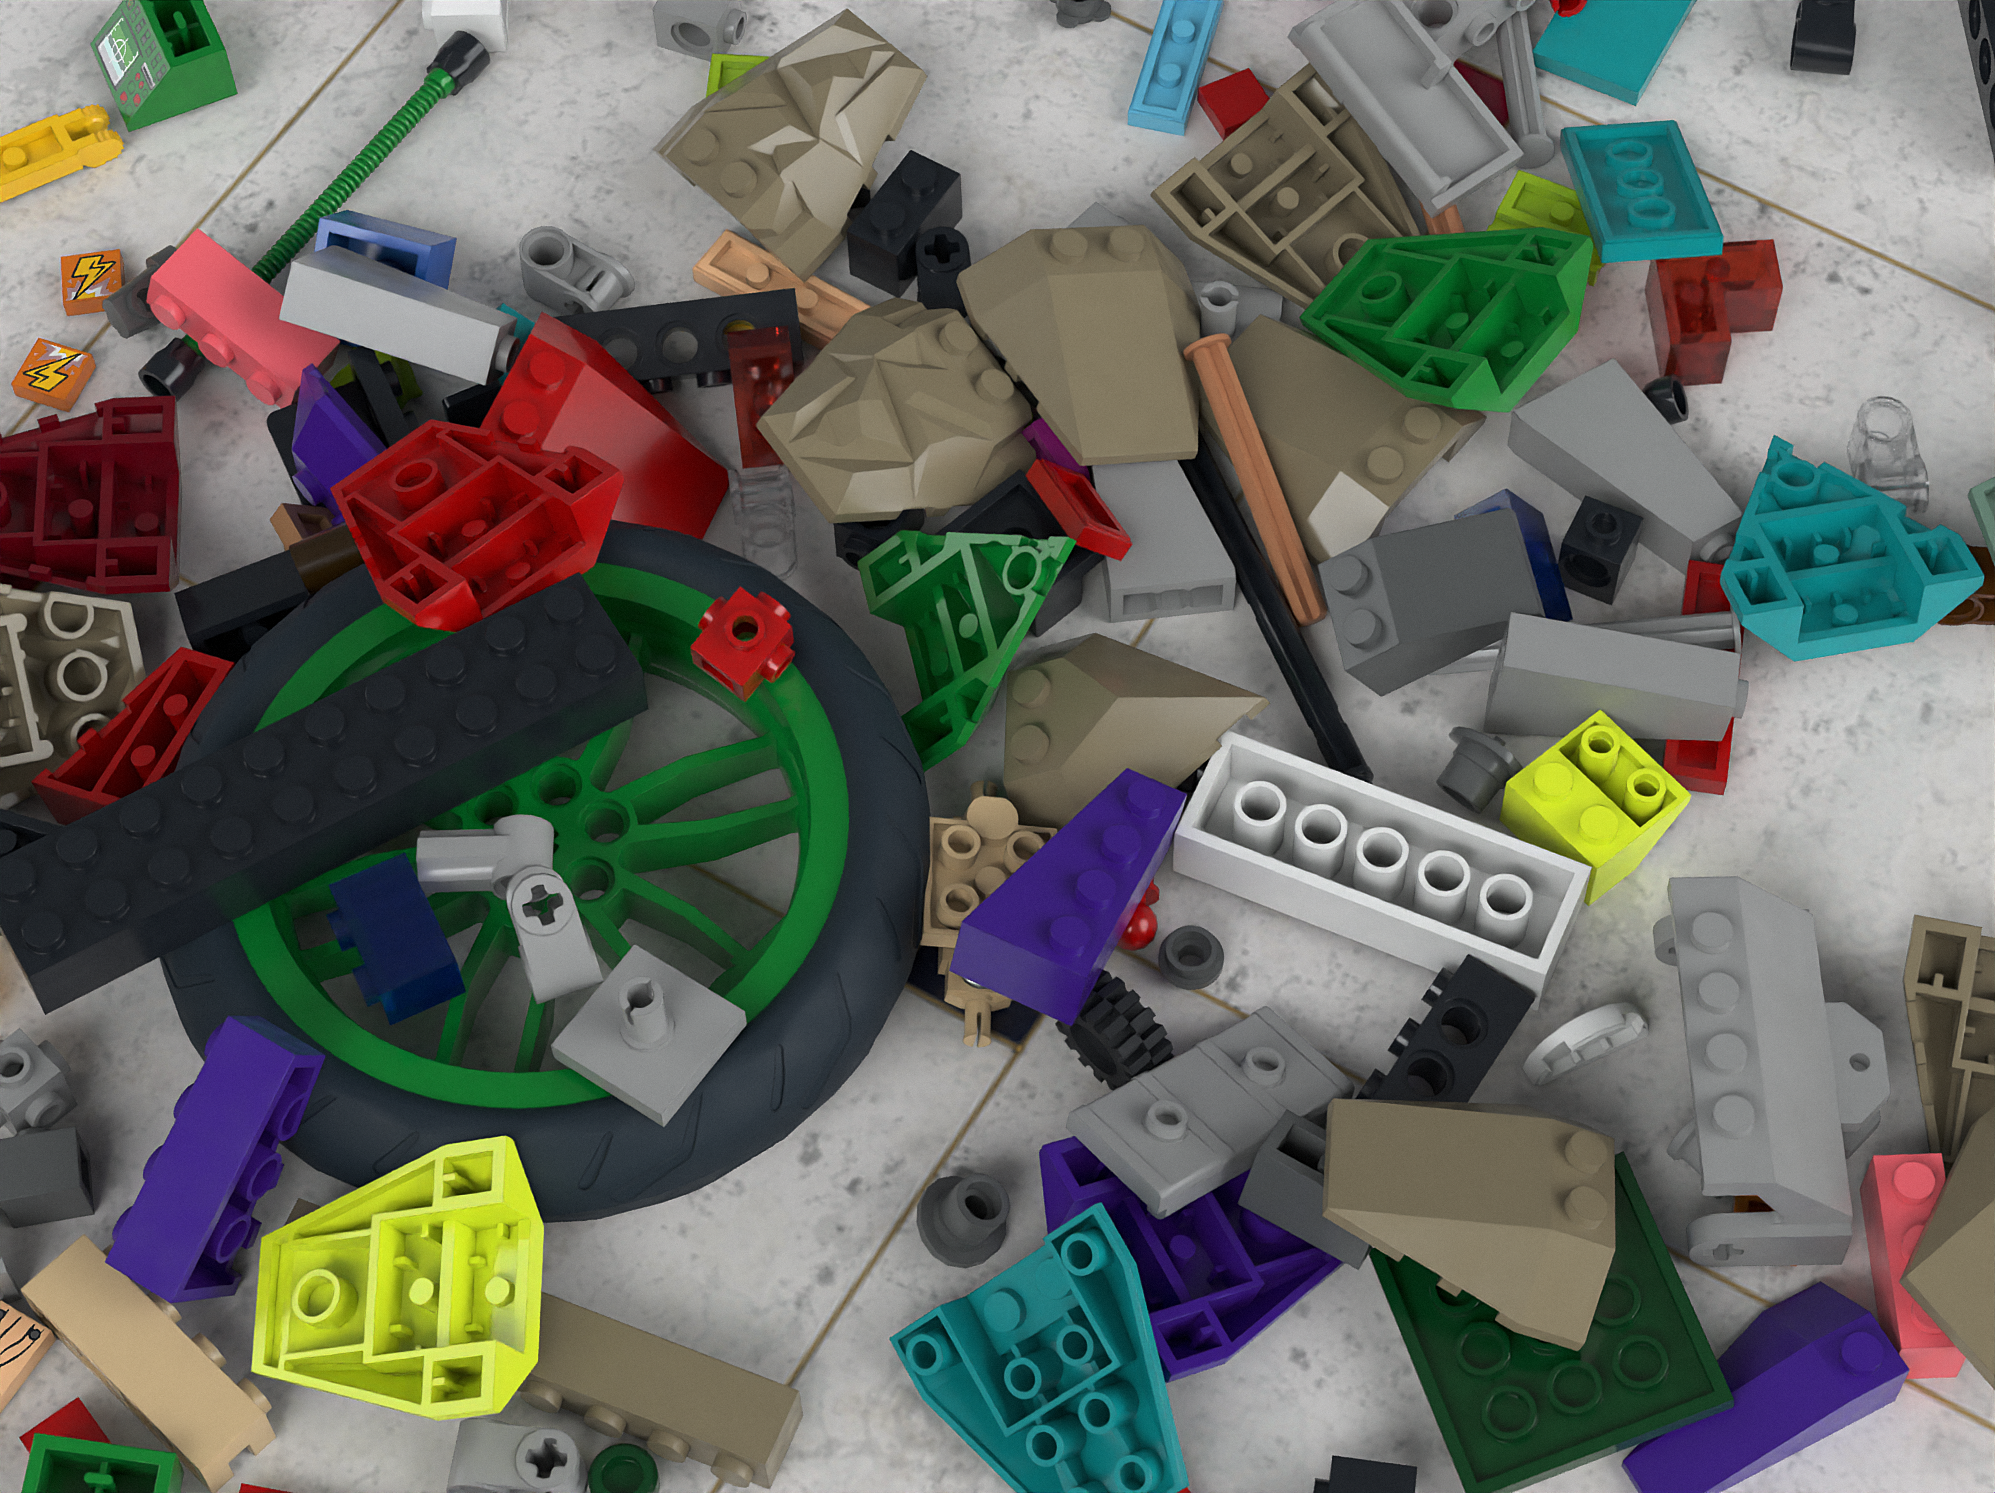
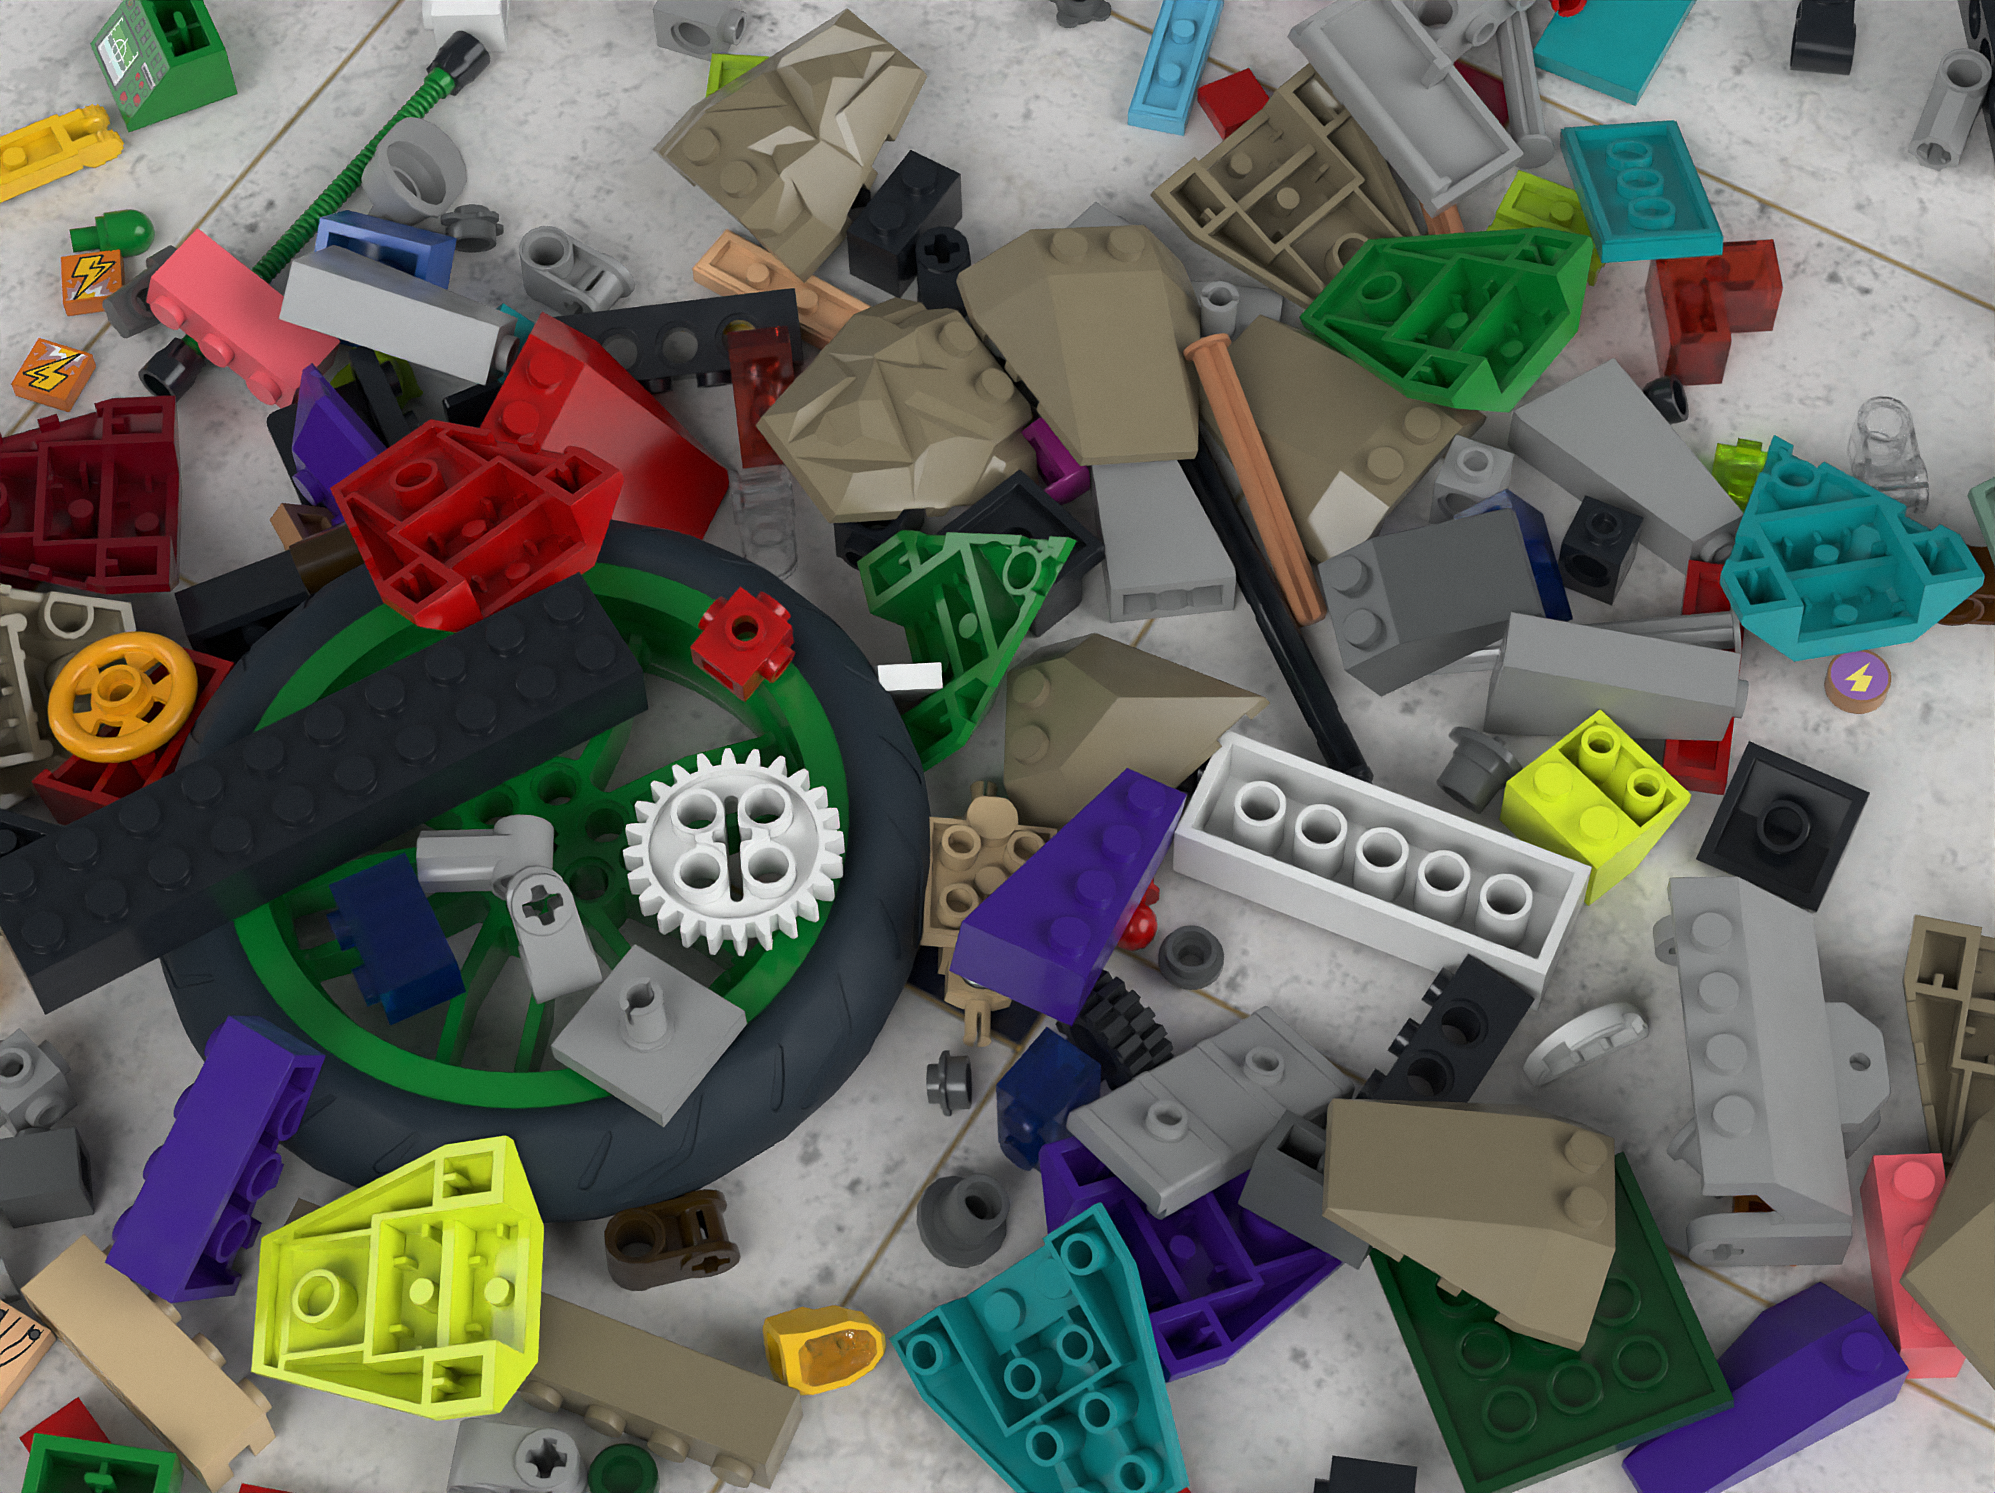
(120, 229): none -> green cylinder
(122, 697): none -> light orange plate
(413, 173): none -> light grey piece
(473, 227): none -> dark grey plate
(671, 856): none -> white gear
(675, 1240): none -> dark brown piece
(821, 1347): none -> yellow rock
(910, 681): none -> white tile
(950, 1083): none -> dark grey plate
(1040, 1094): none -> clear blue brick
(1079, 509): red tile -> none
(1468, 477): none -> light grey brick
(1738, 469): none -> clear neon green tile
(1783, 826): none -> black slope
(1857, 681): none -> tile
(1951, 109): none -> light grey piece

